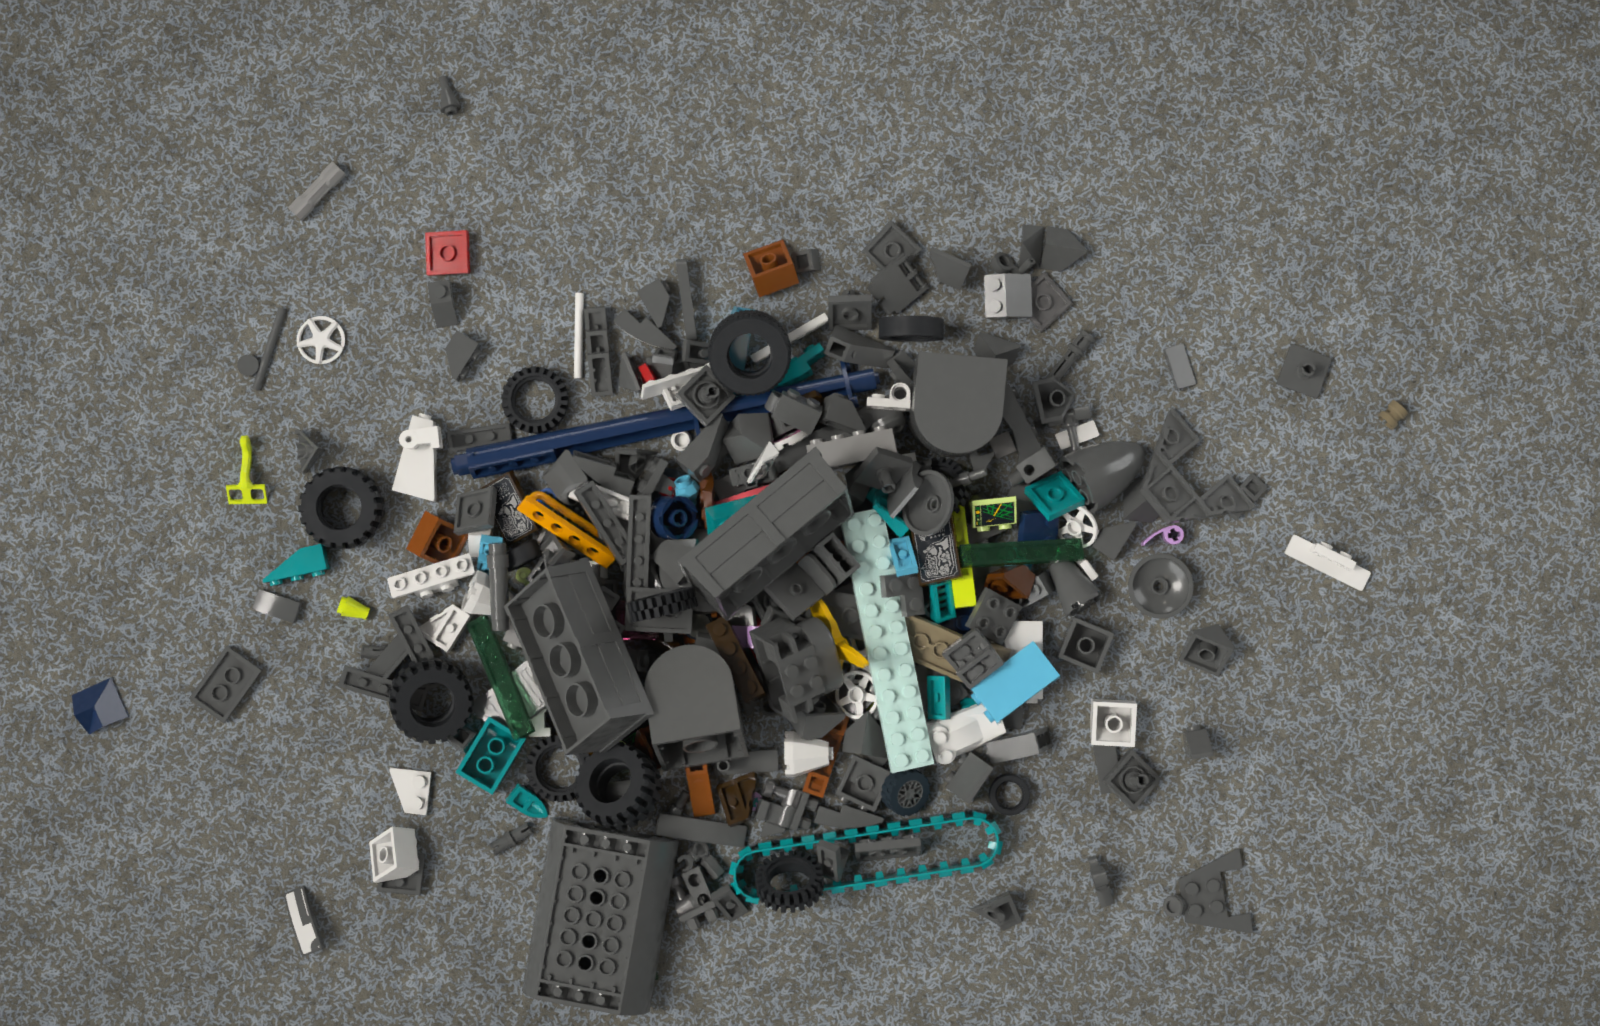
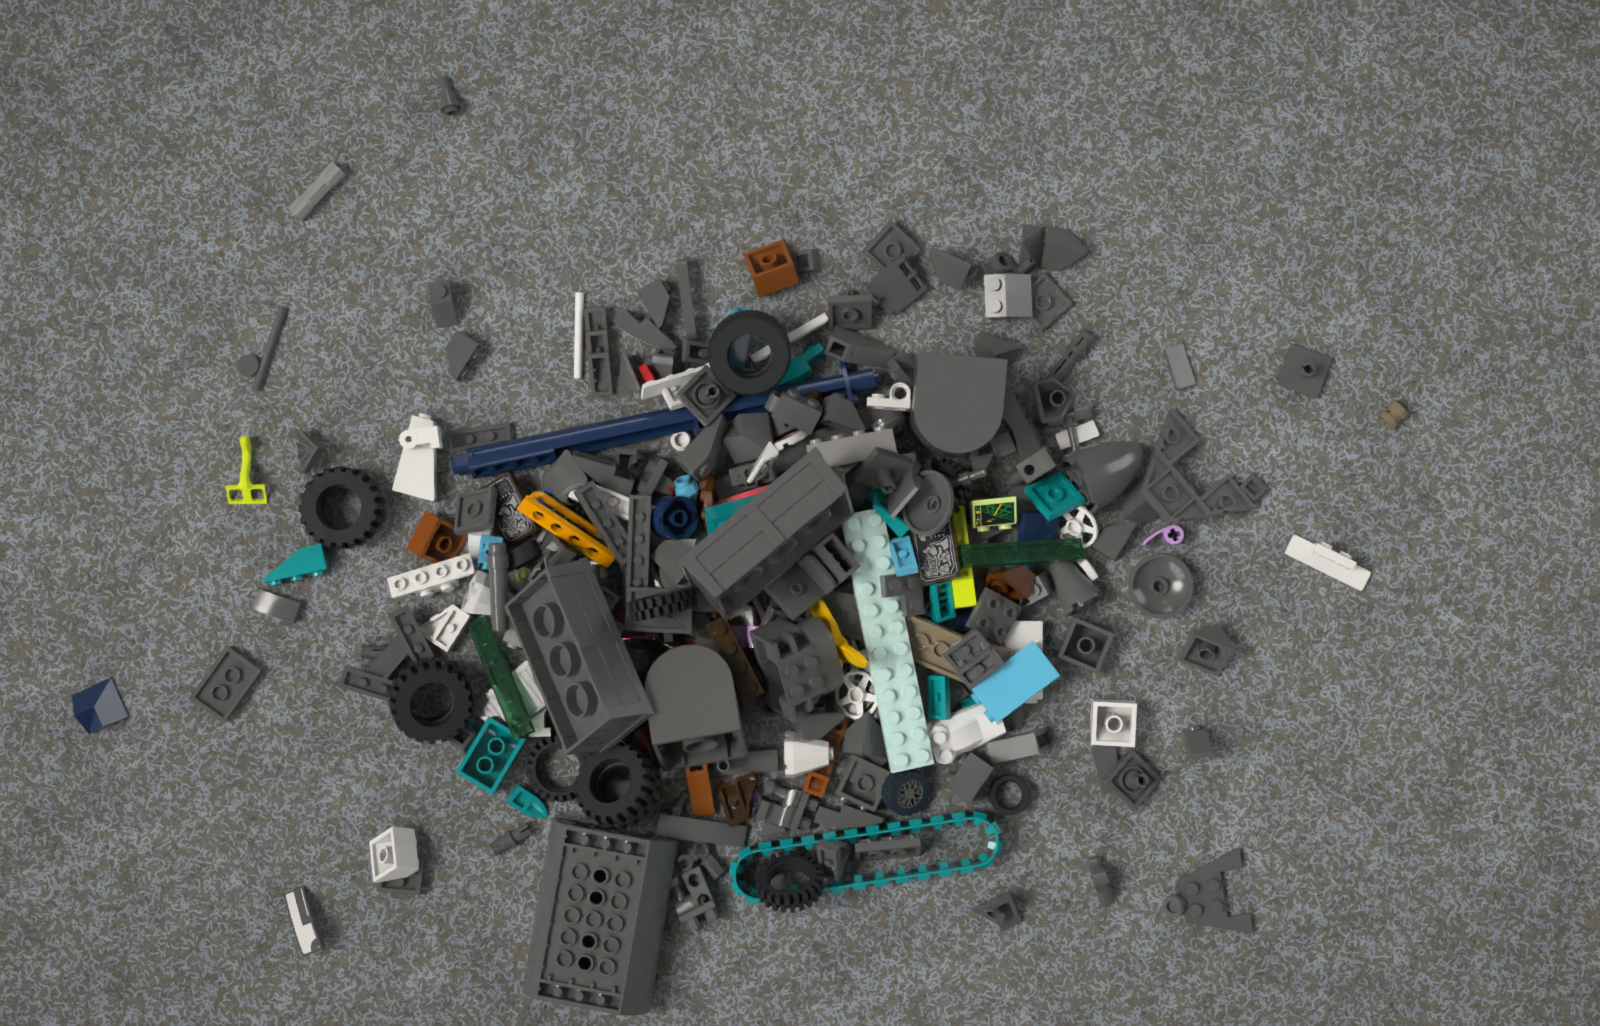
(320, 339): white wheel -> none
(351, 608): neon yellow cone -> none
(412, 789): white wing -> none
(447, 253): plate -> none
(517, 381): black tyre -> none
(729, 903): dark grey slope -> none
(911, 328): black tyre -> none

